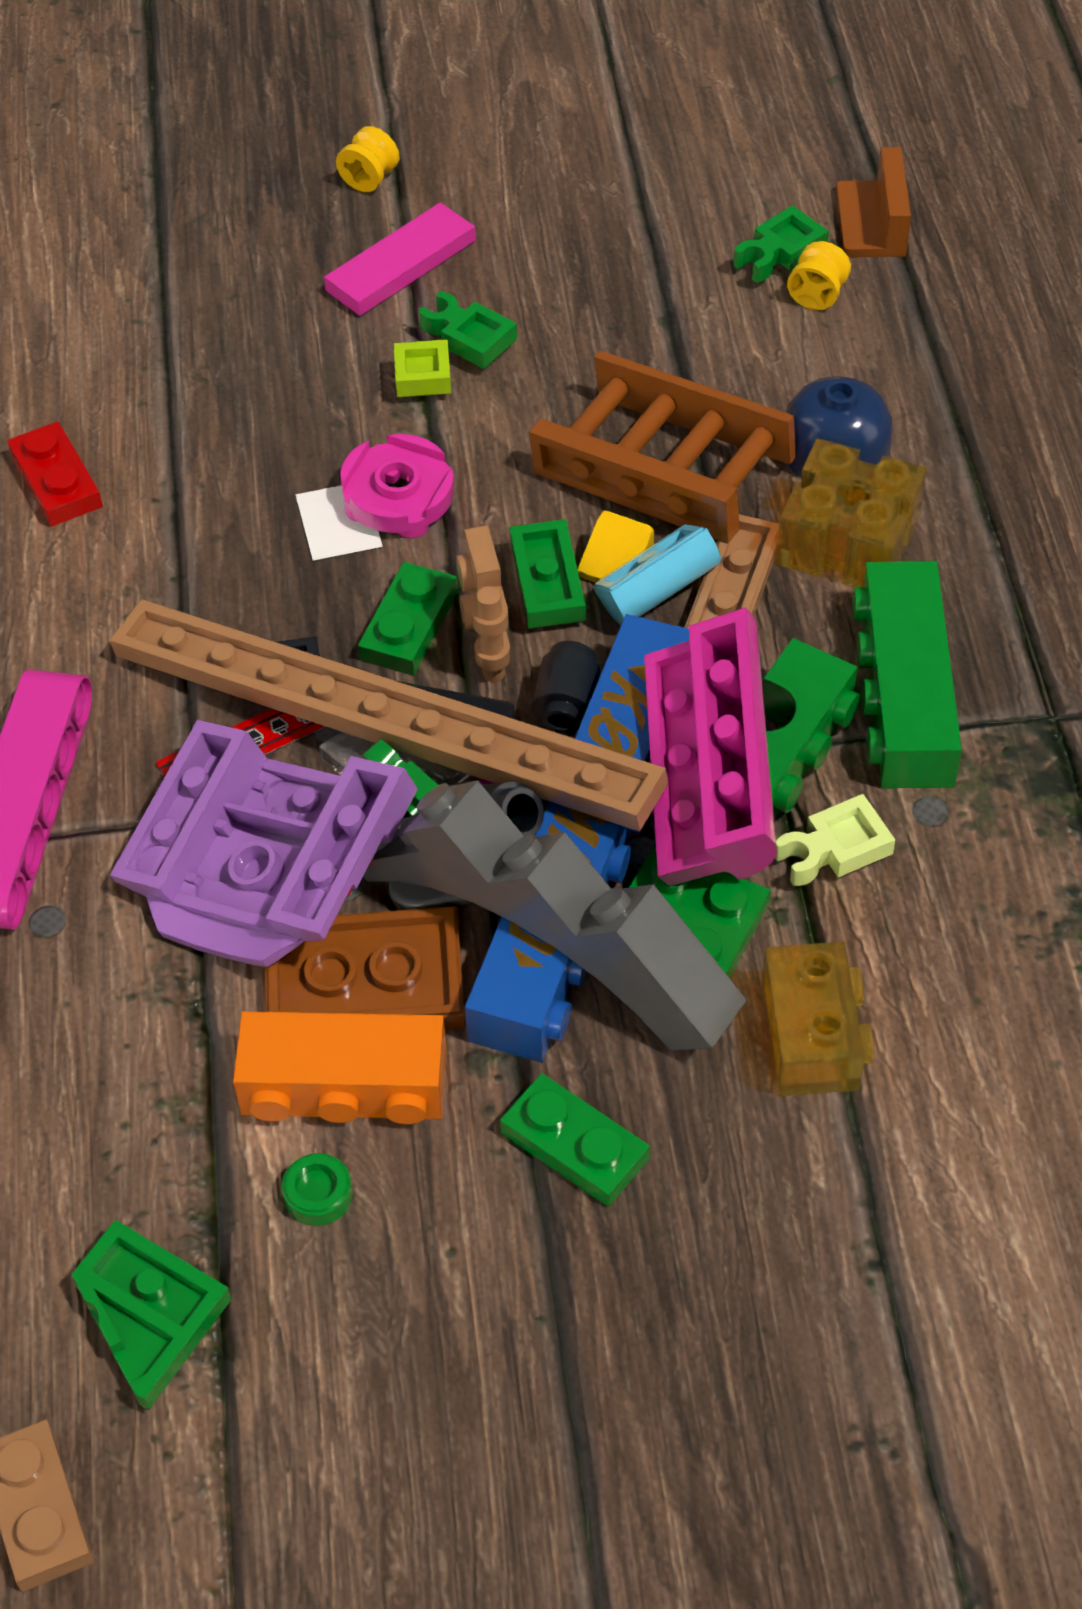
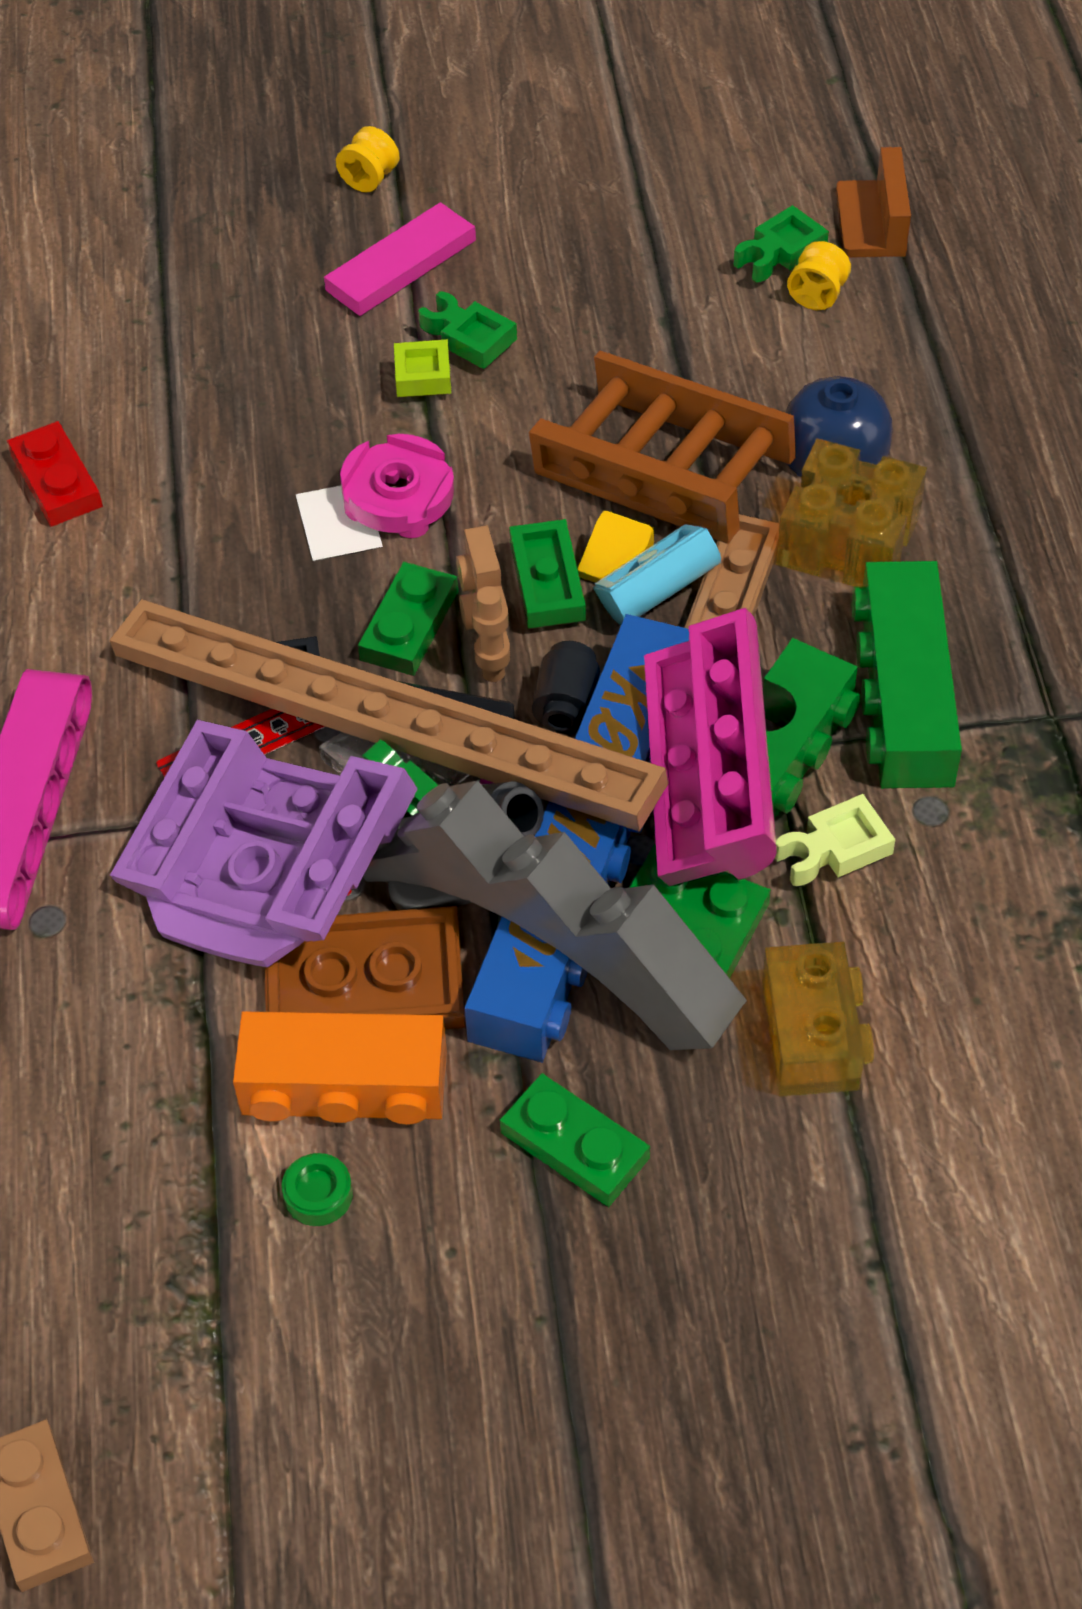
(147, 1307): green wing -> none

